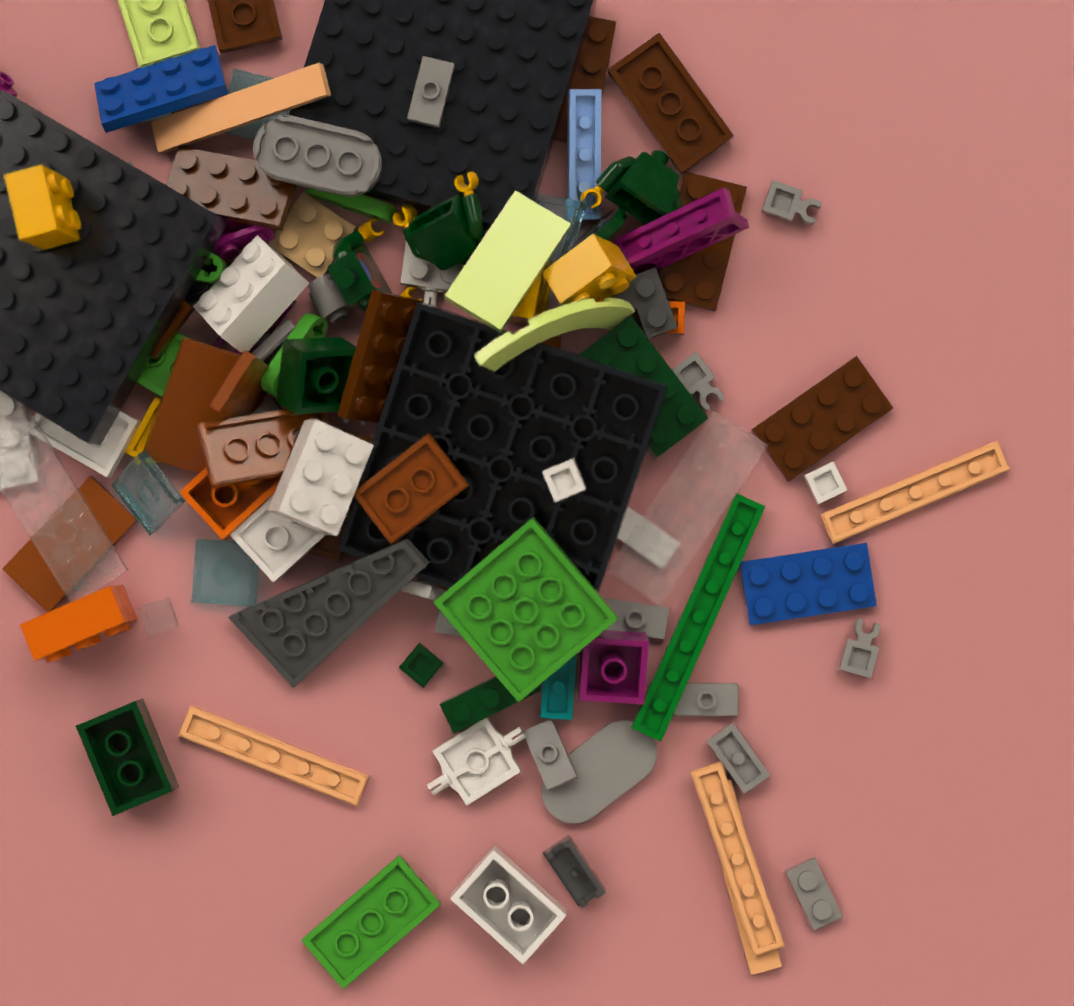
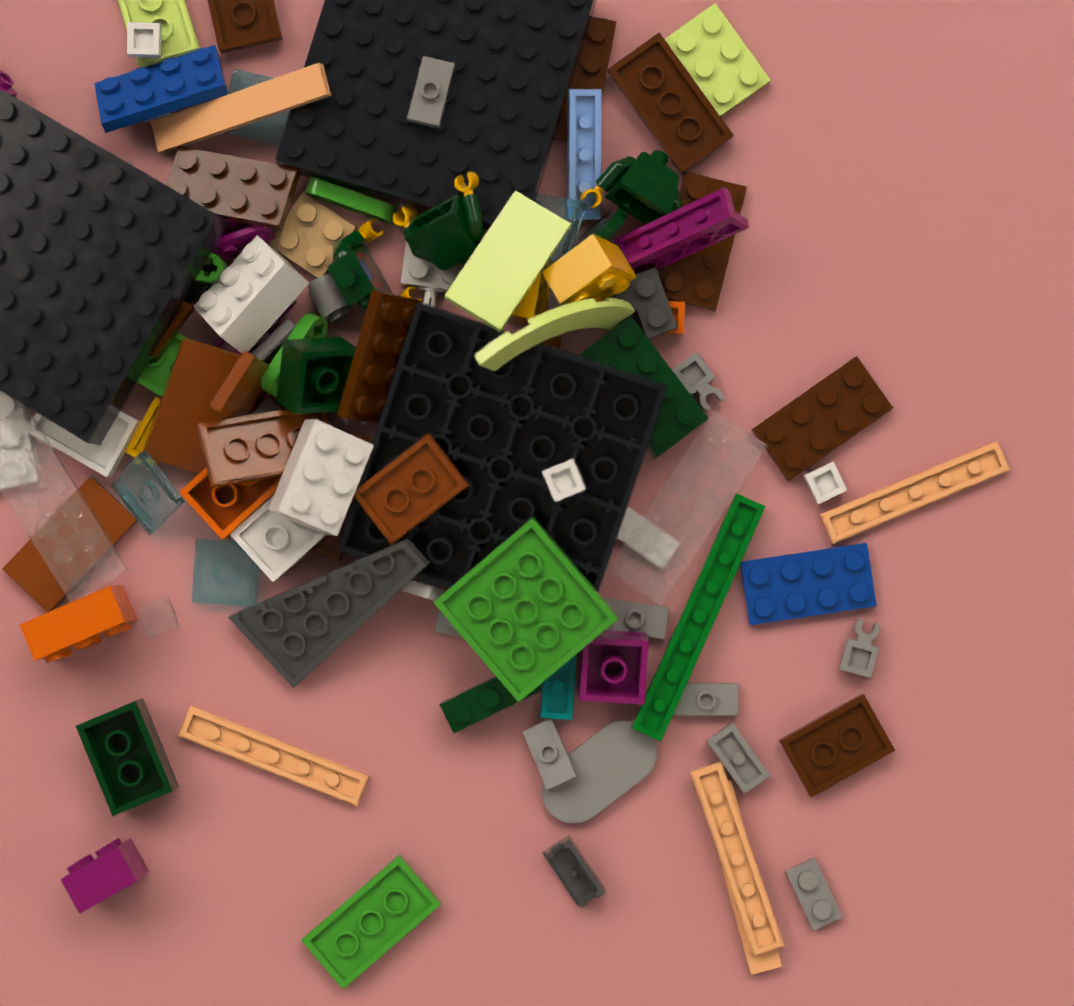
(43, 207): yellow brick -> none
(99, 878): none -> magenta brick
(144, 39): none -> white plate
(317, 155): light grey tile -> none
(421, 665): dark green tile -> none
(476, 760): white plate -> none
(508, 904): white brick -> none
(718, 60): none -> yellowish green plate
(785, 202): light grey plate -> none
(836, 745): none -> reddish brown plate

